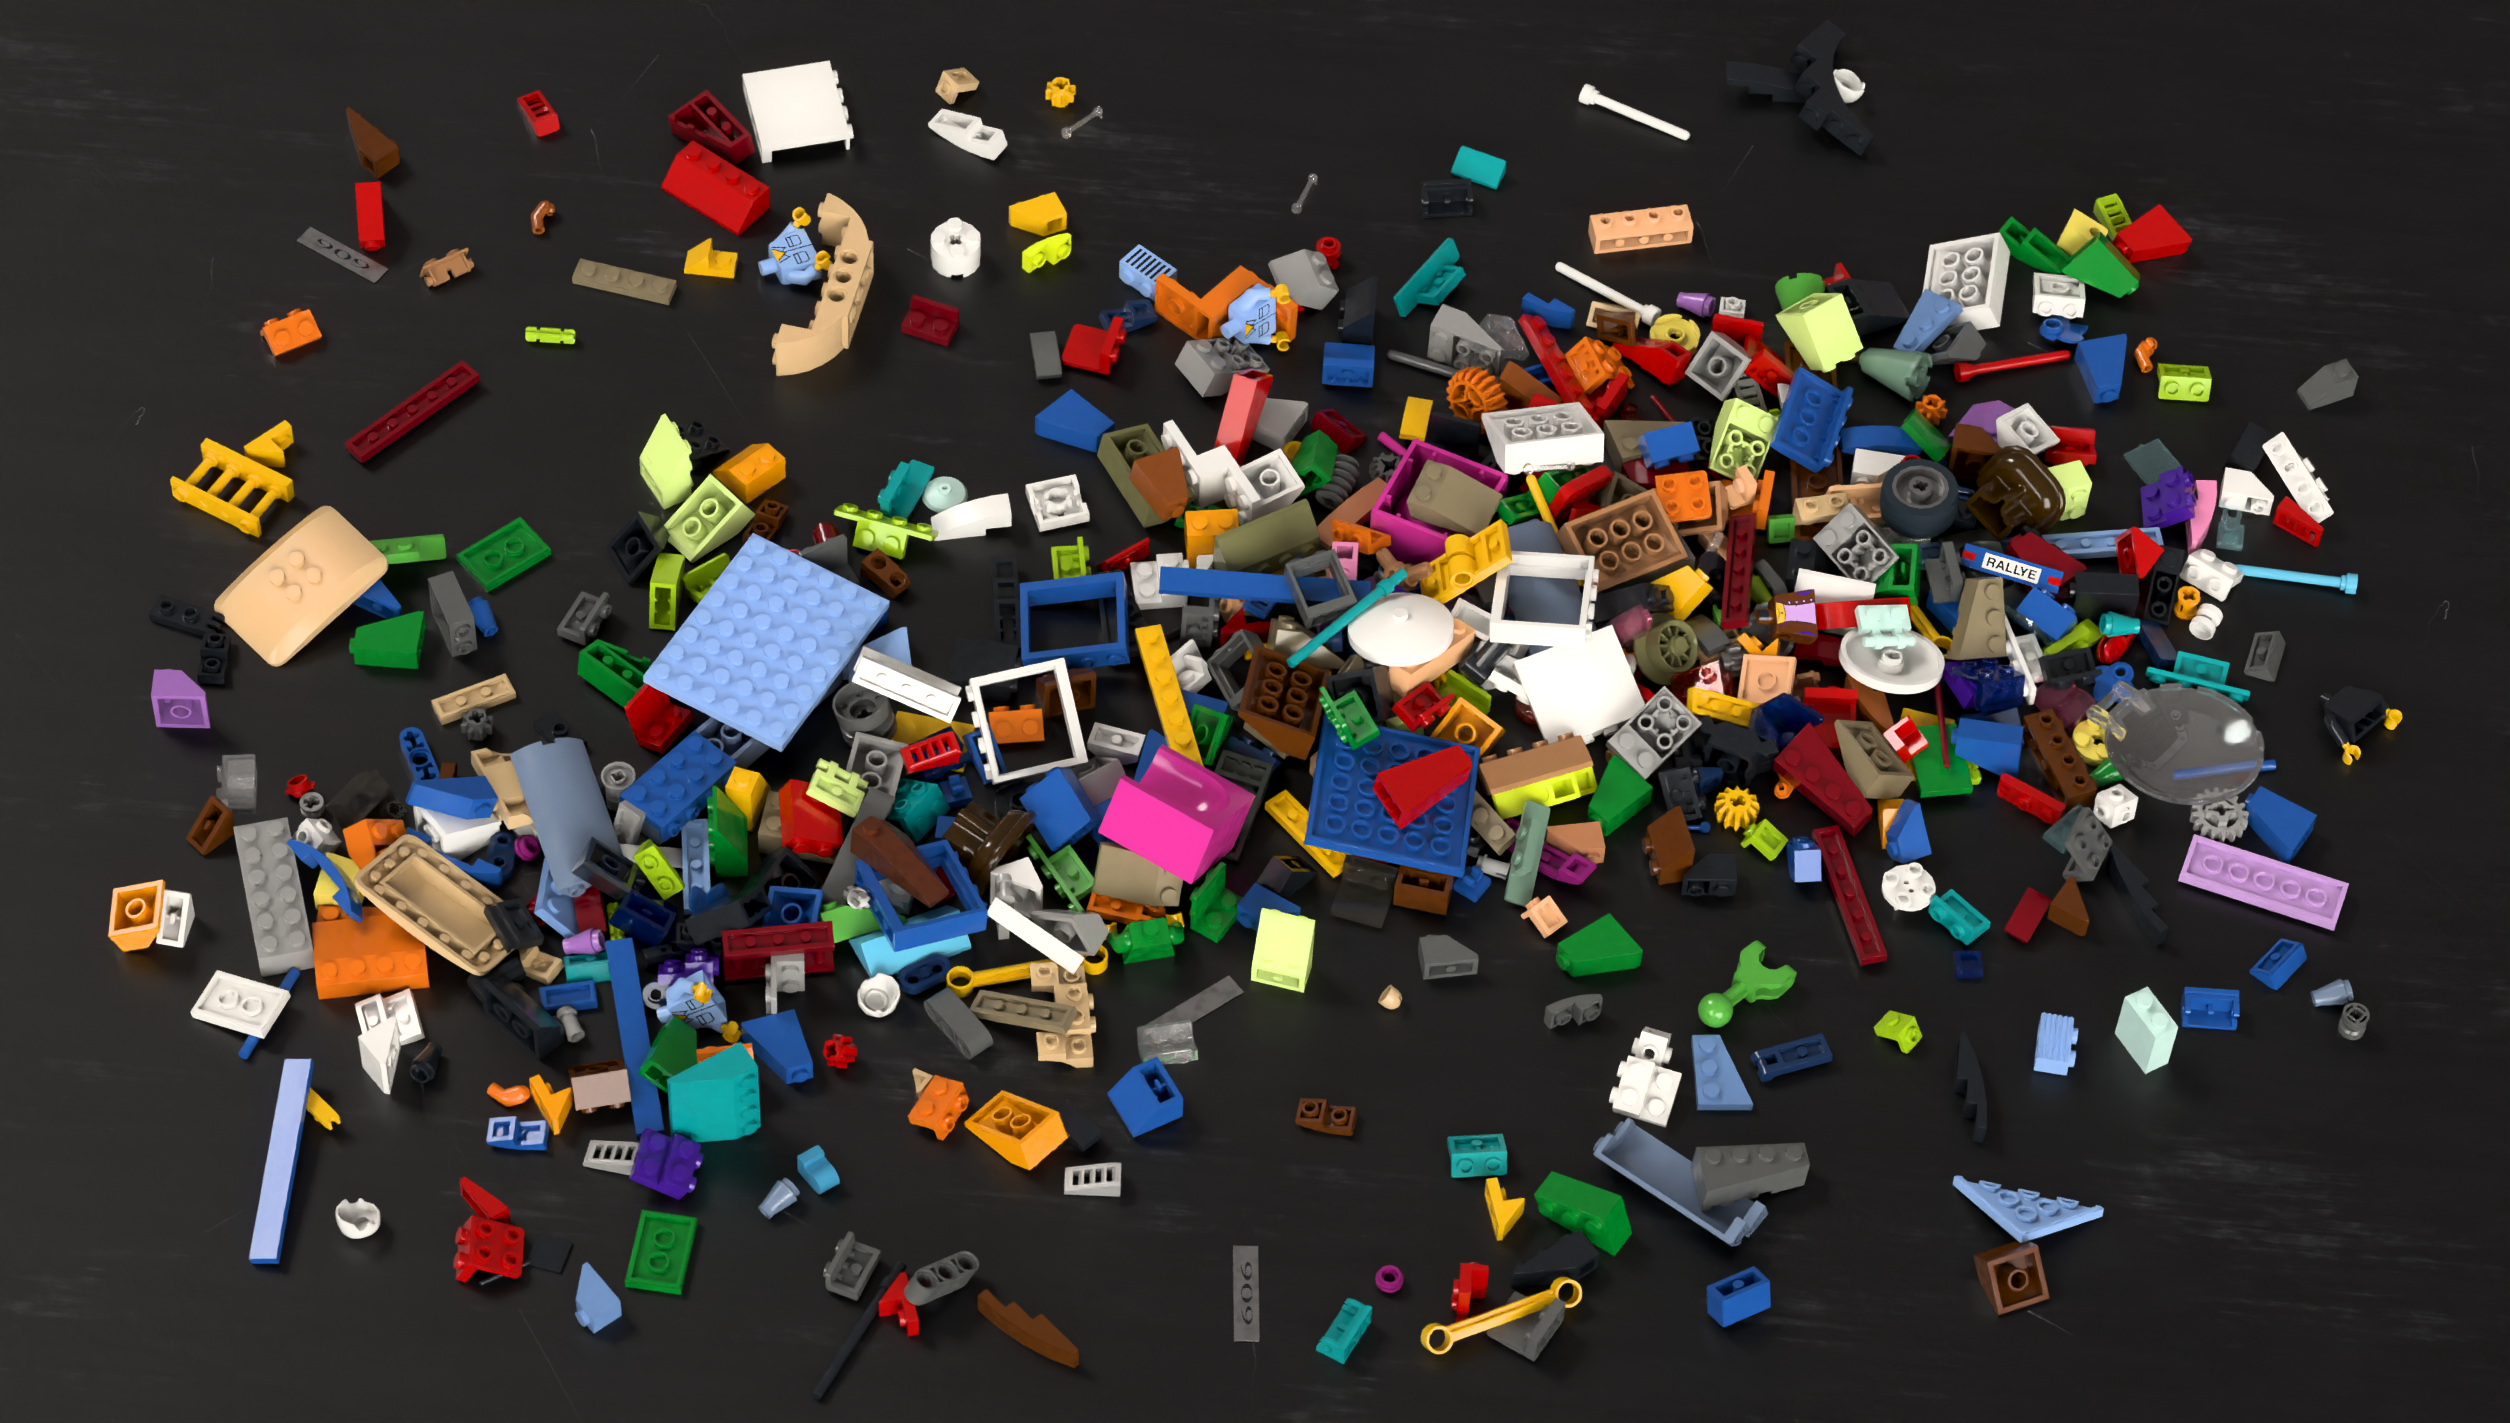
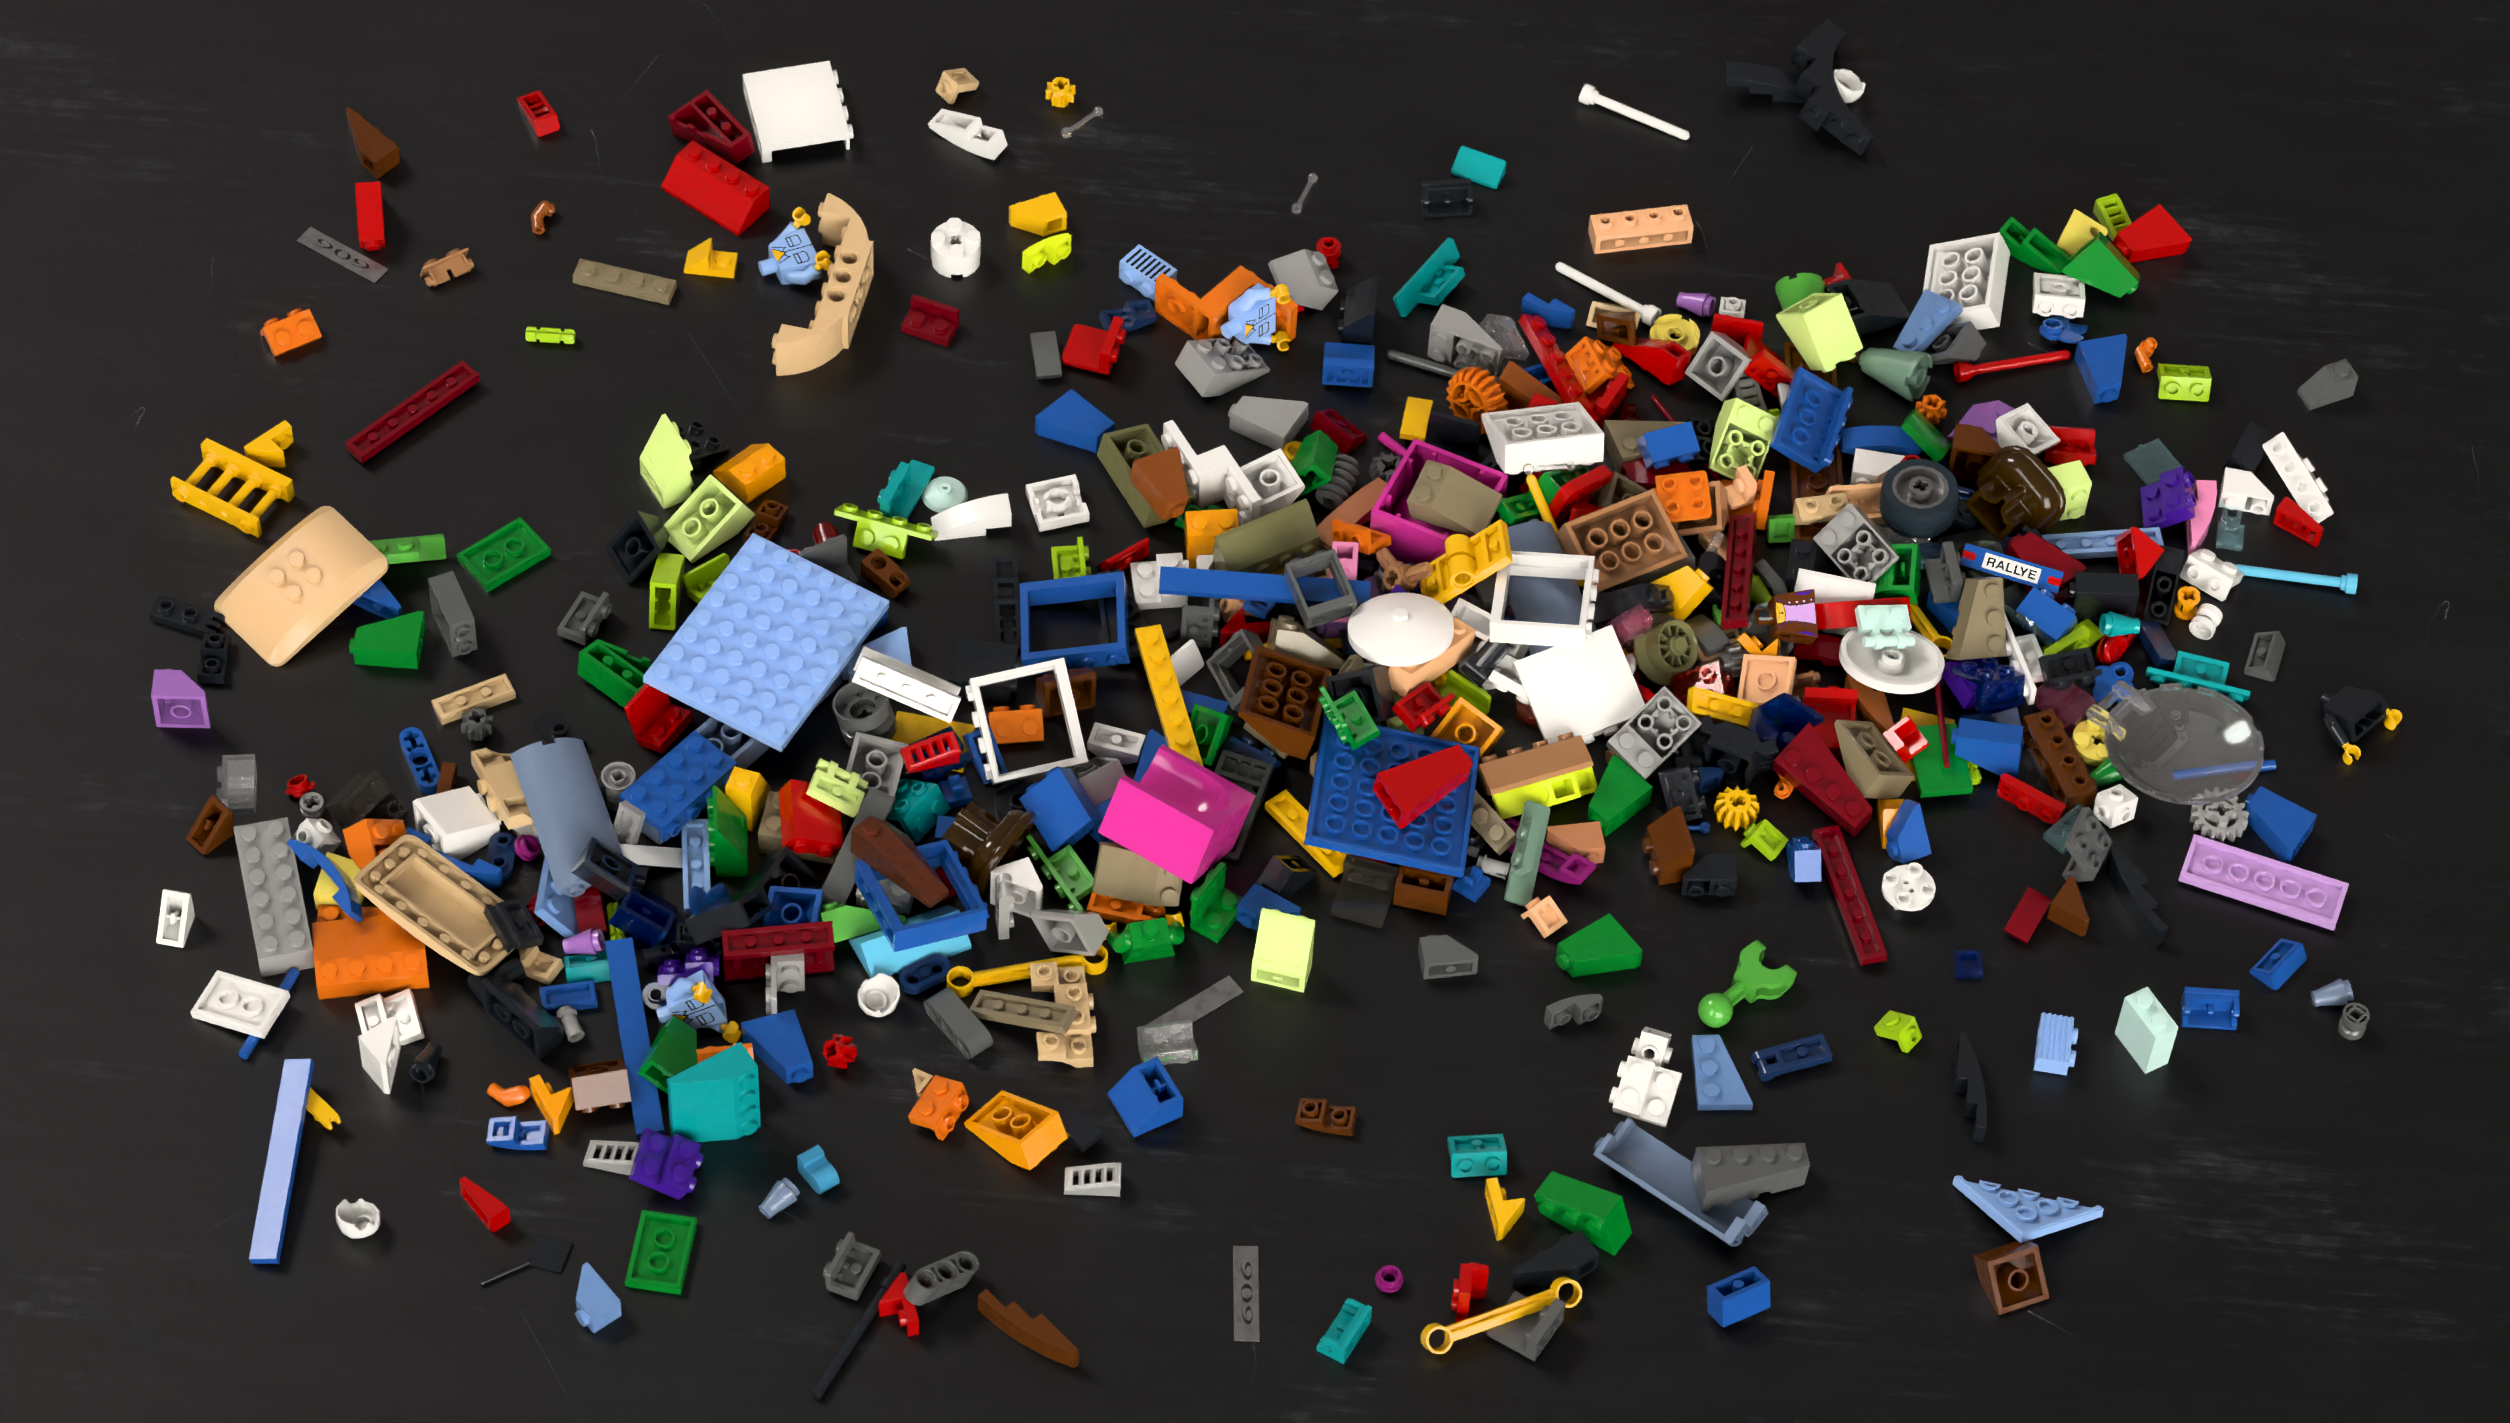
(136, 915): light orange slope -> none
(454, 796): blue slope -> none
(483, 616): blue cone -> none
(489, 1248): red bracket -> none
(658, 869): lime bracket -> none
(856, 897): light grey axle -> none
(1034, 935): white sticker -> none
(1196, 674): white bracket -> none
(1243, 411): slope -> none
(1339, 641): dark blue plate -> none
(1382, 588): teal bar -> none
(1390, 998): tan hinge -> none
(1958, 916): teal bracket -> none

